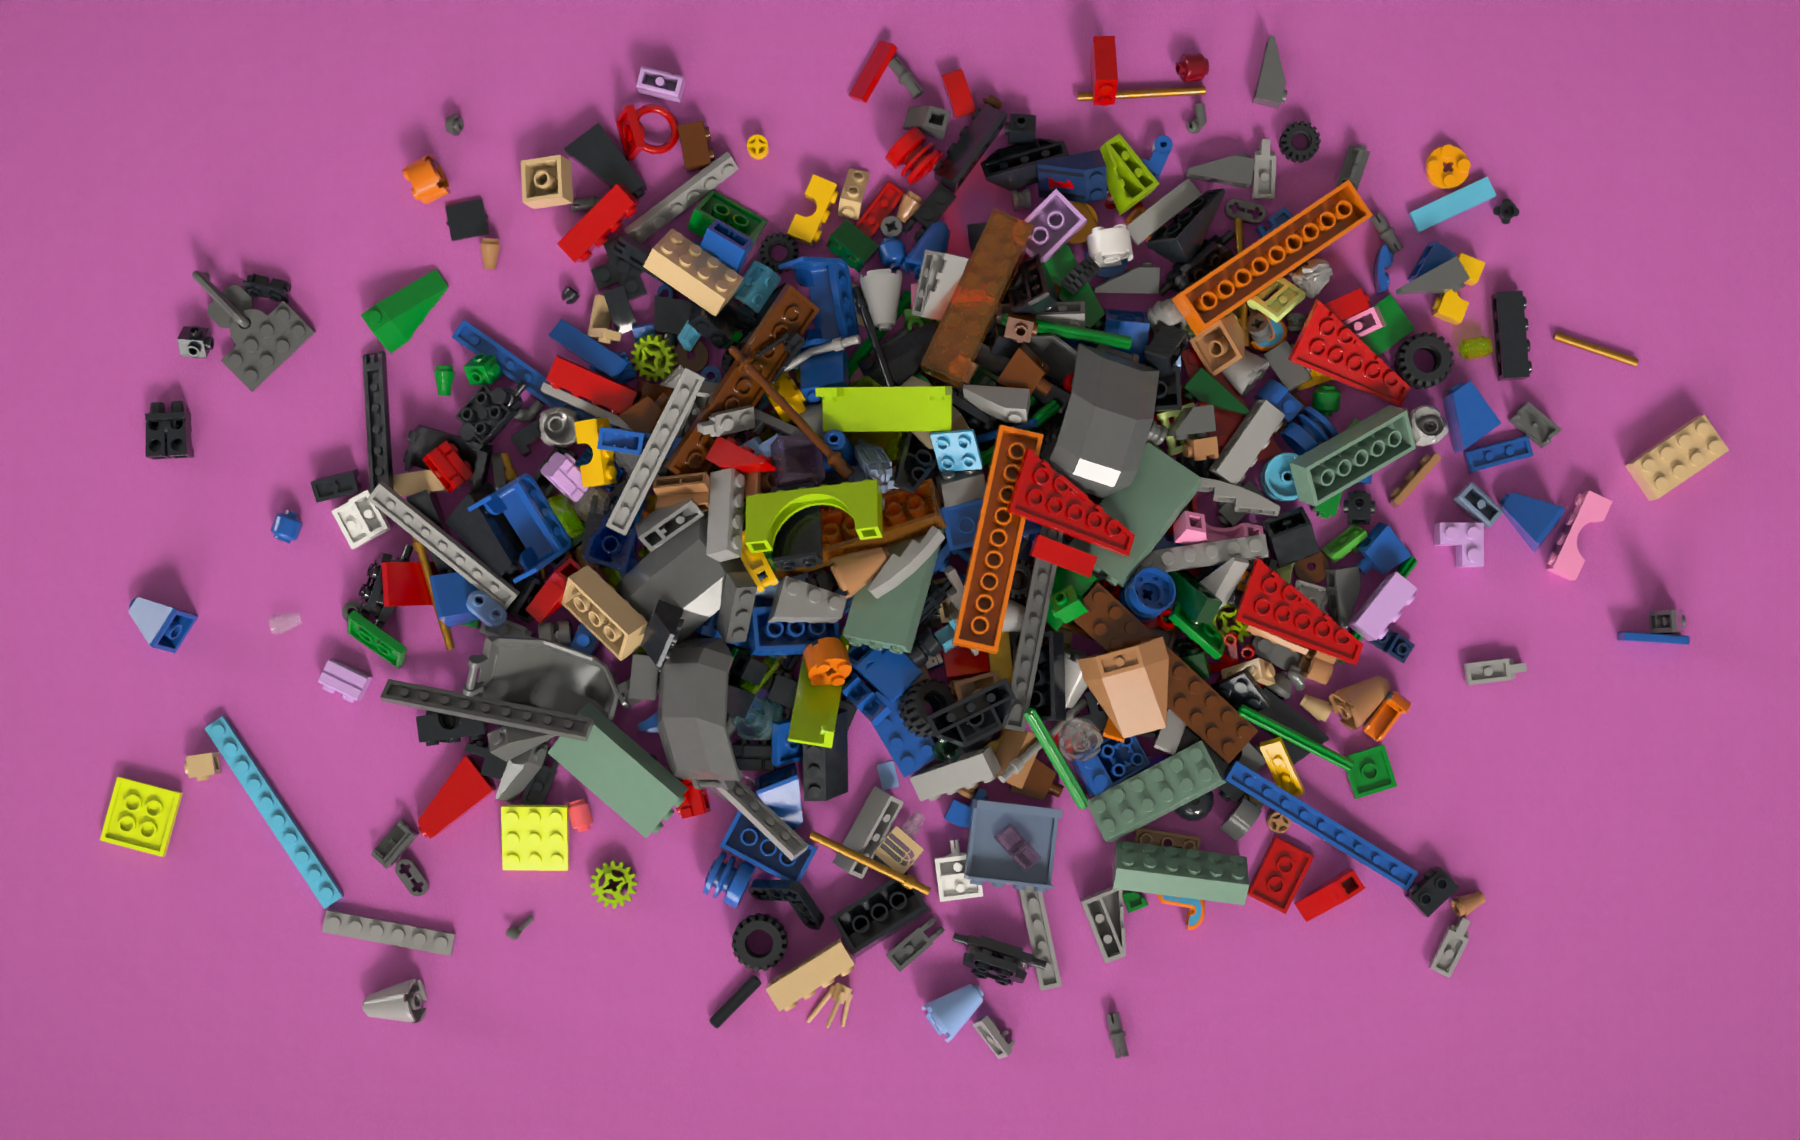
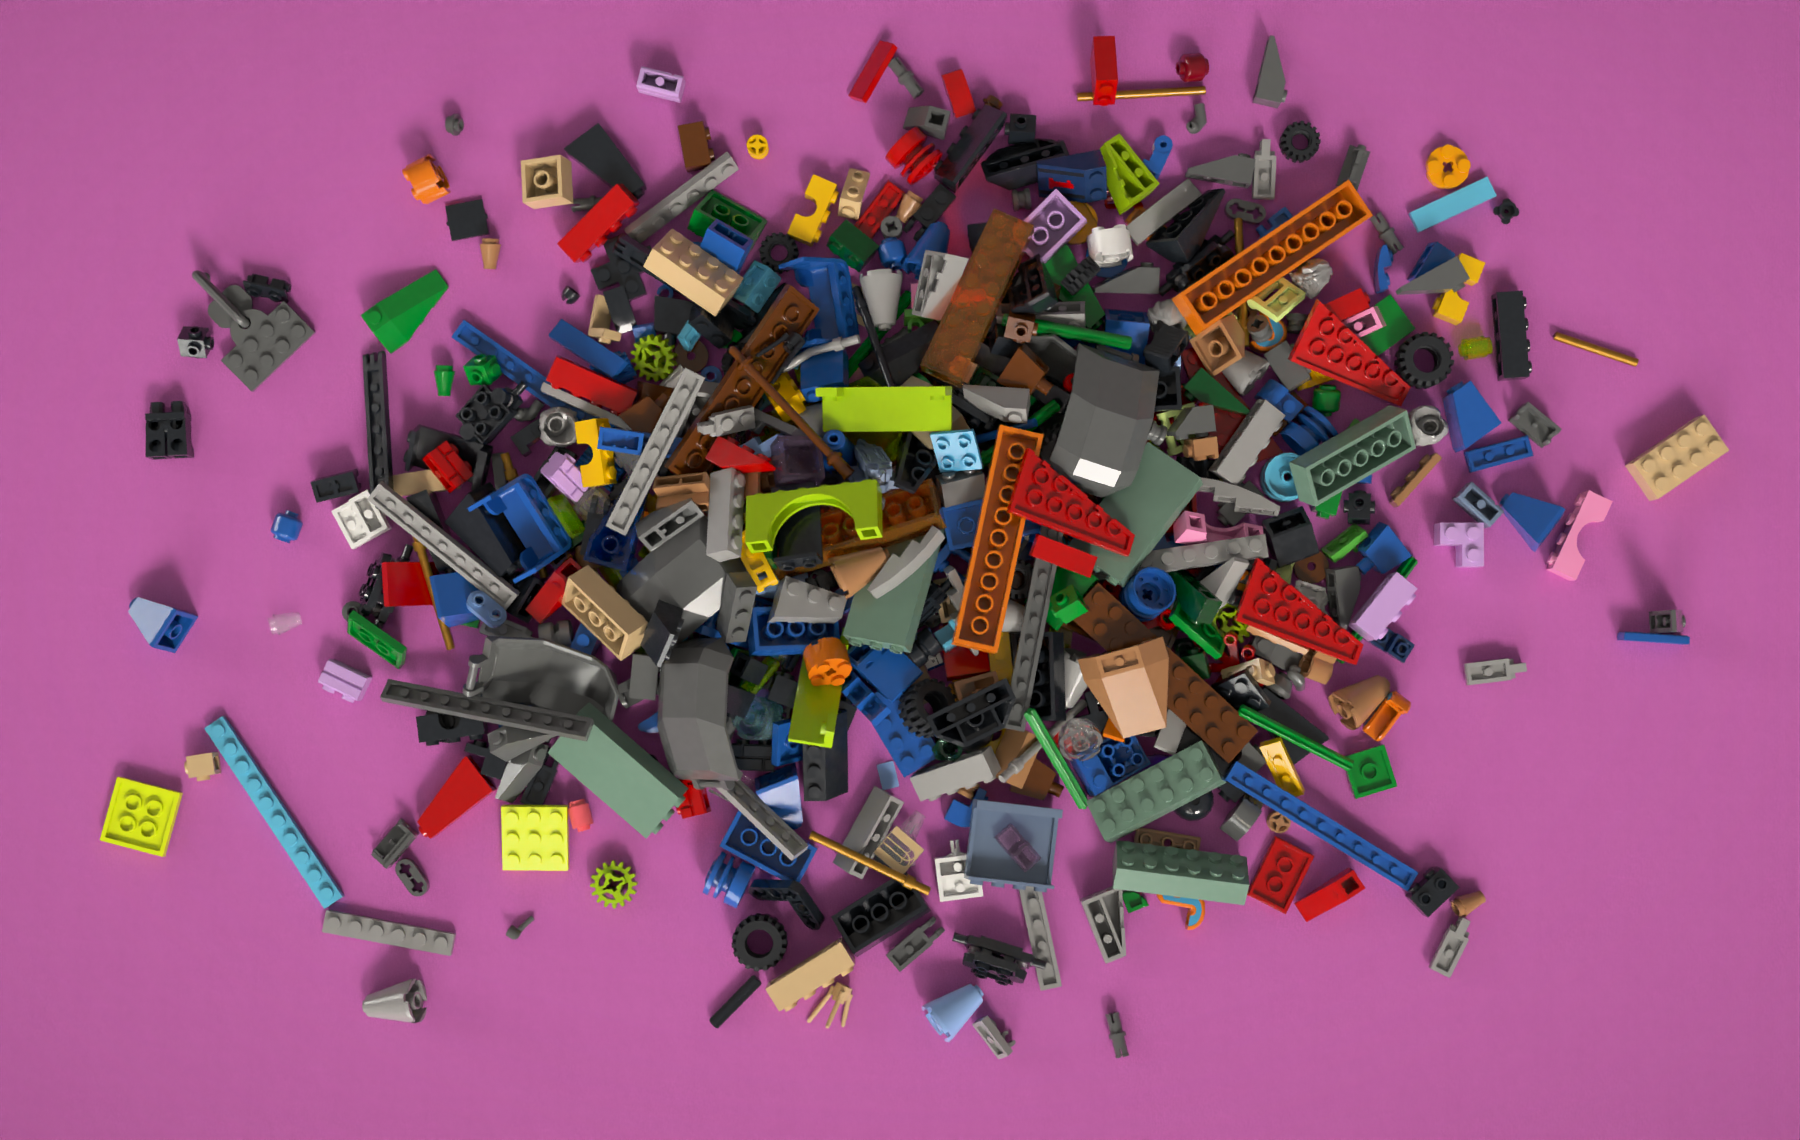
(632, 130): red tile -> none
(1316, 707): tan cone -> none

